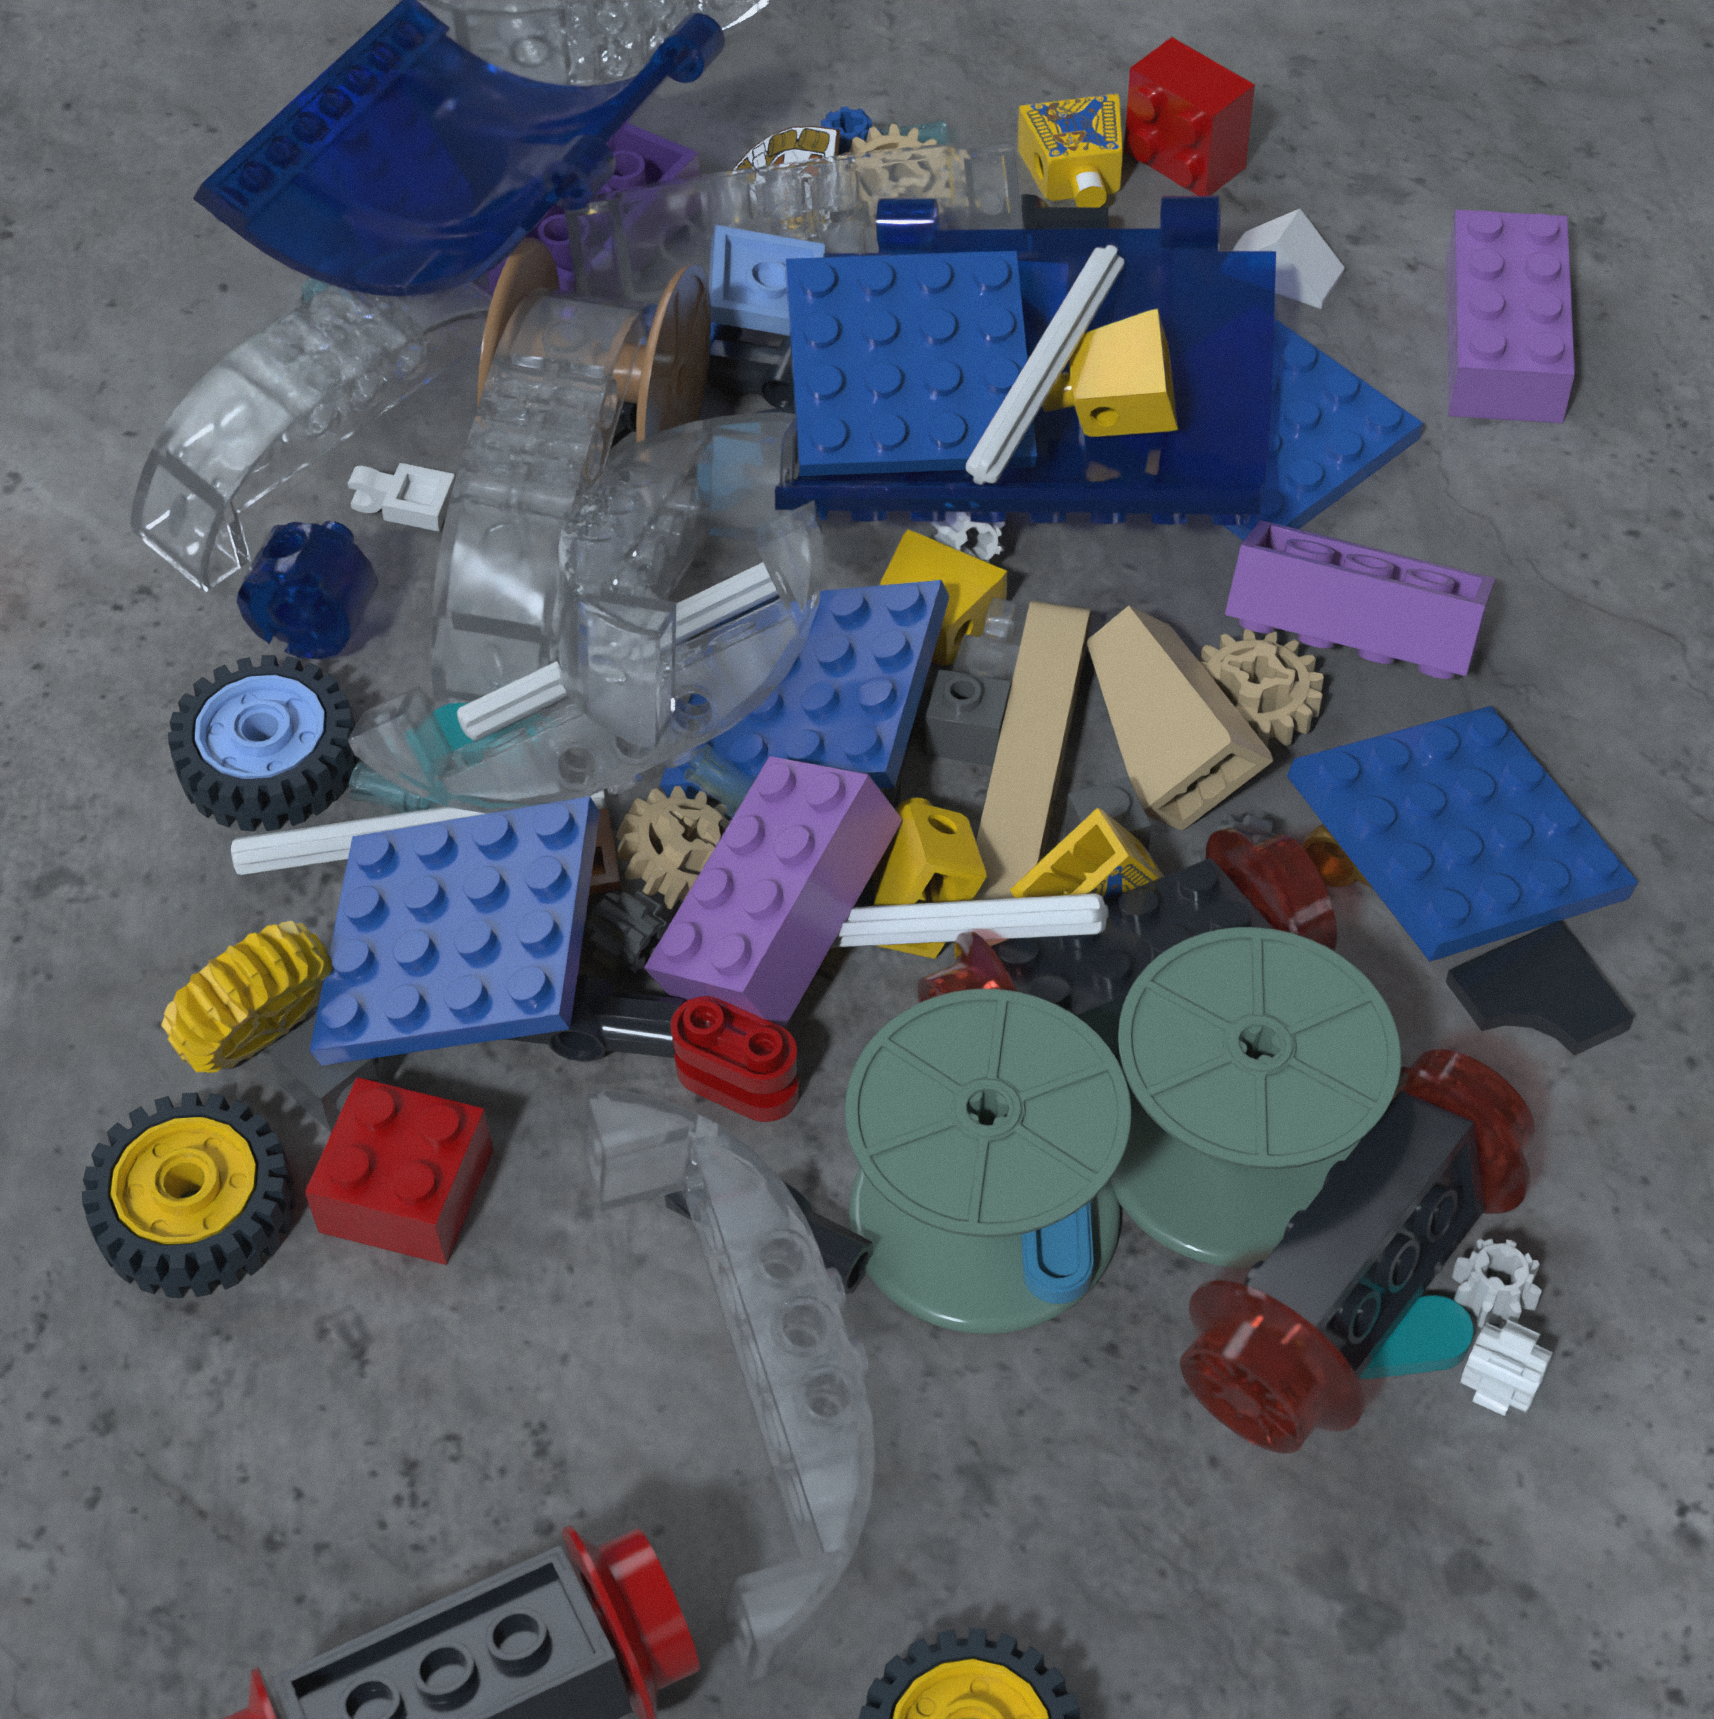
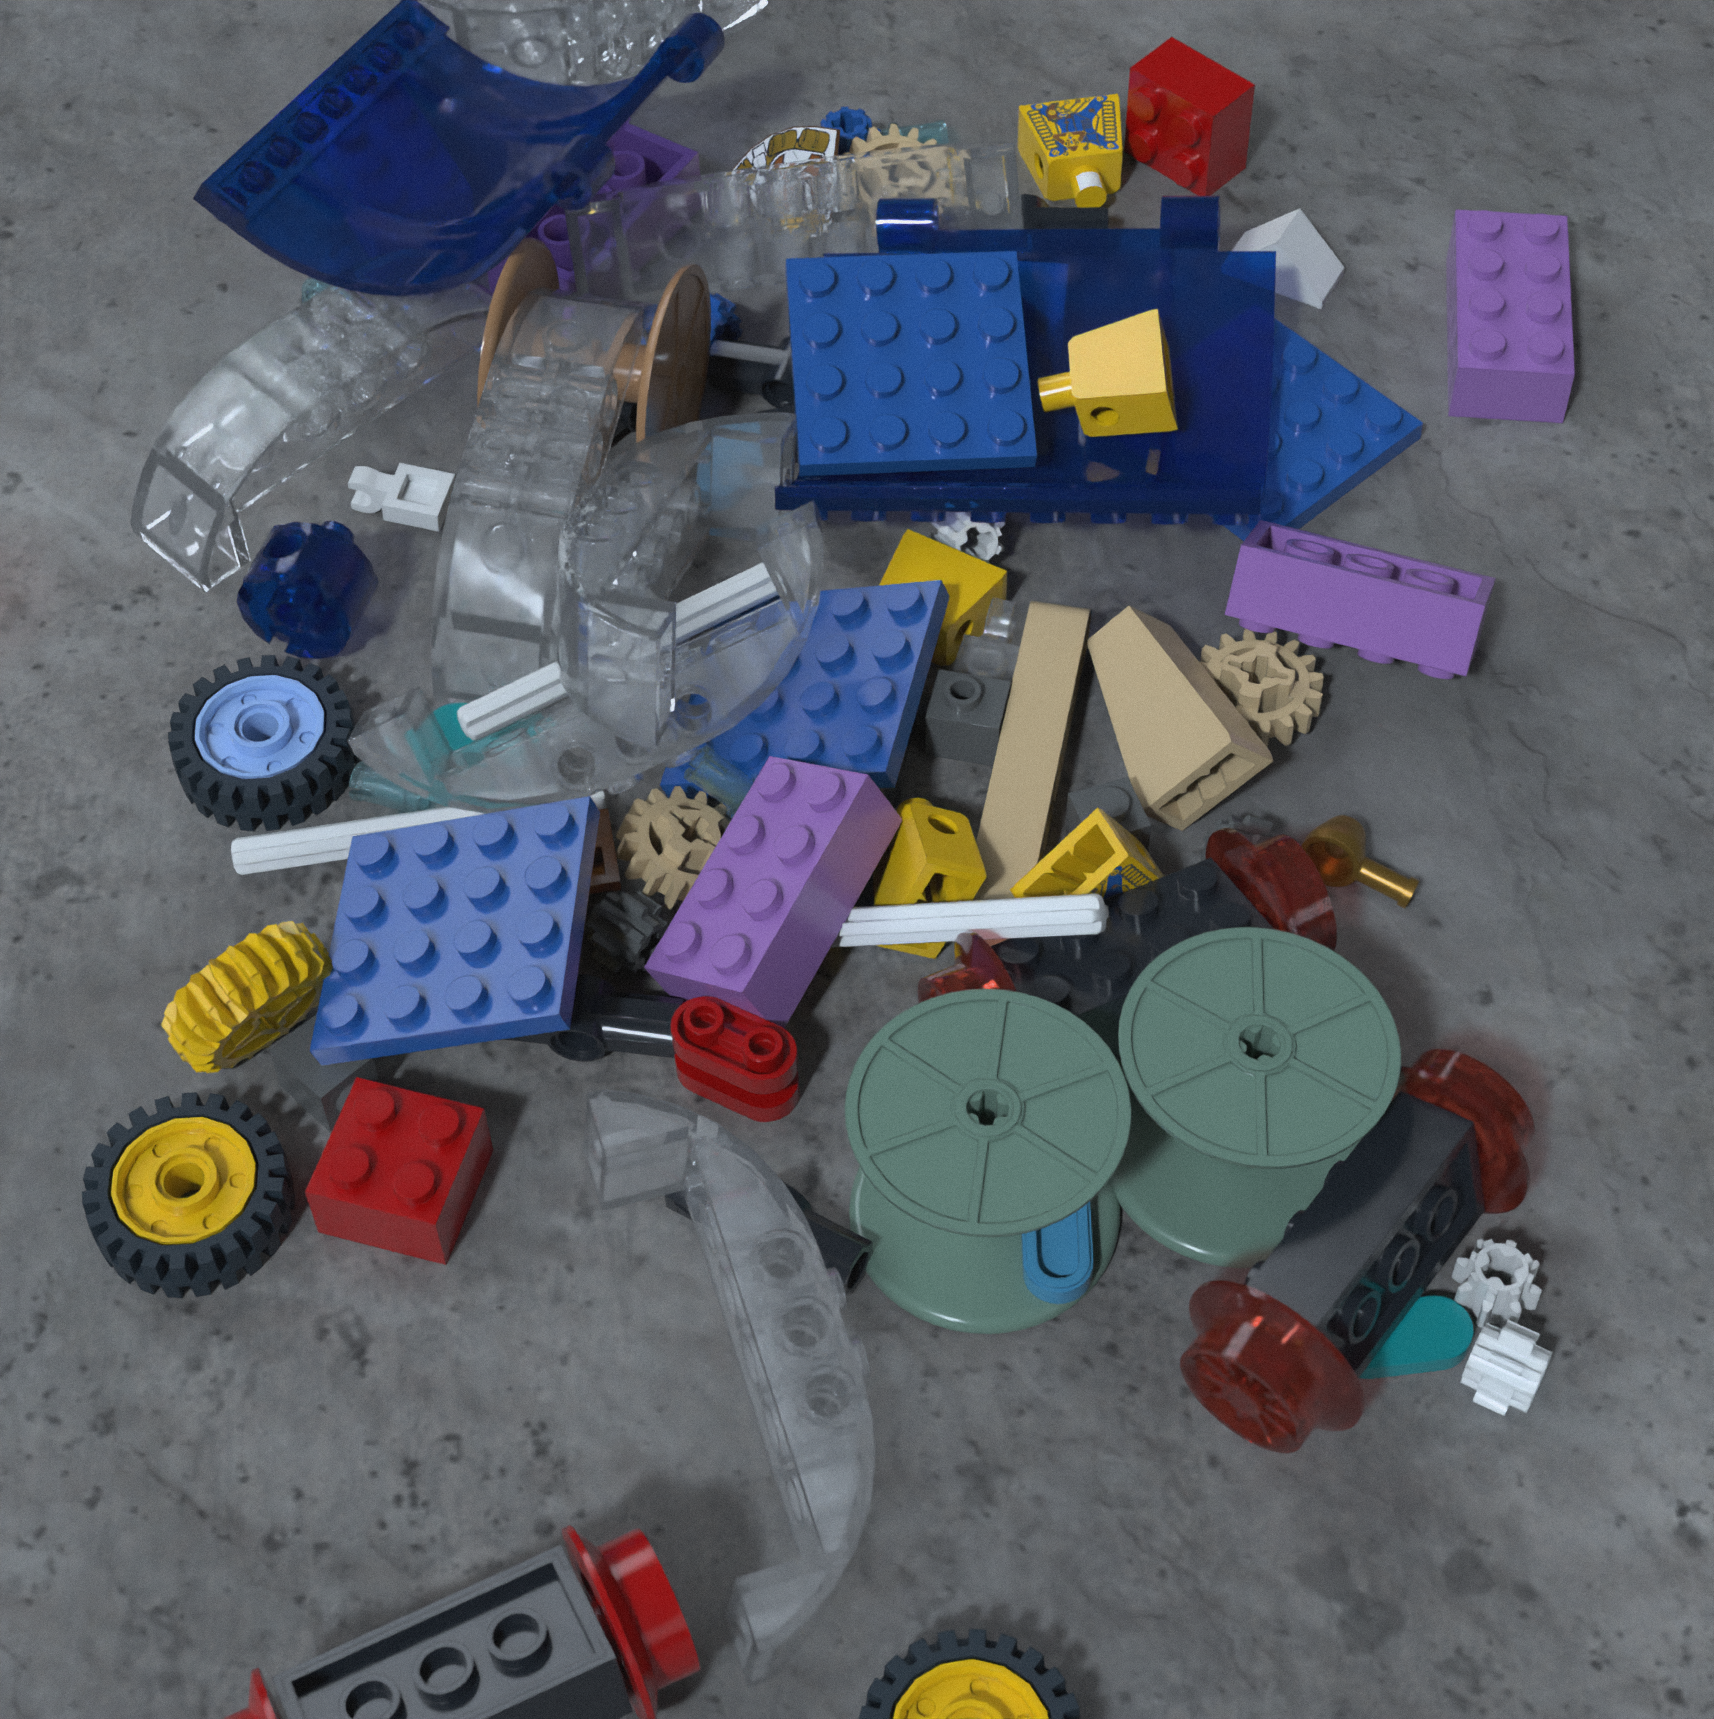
(750, 277): light blue plate -> none
(1044, 366): white axle -> none
(1461, 832): blue plate -> none
(1543, 986): black tile -> none

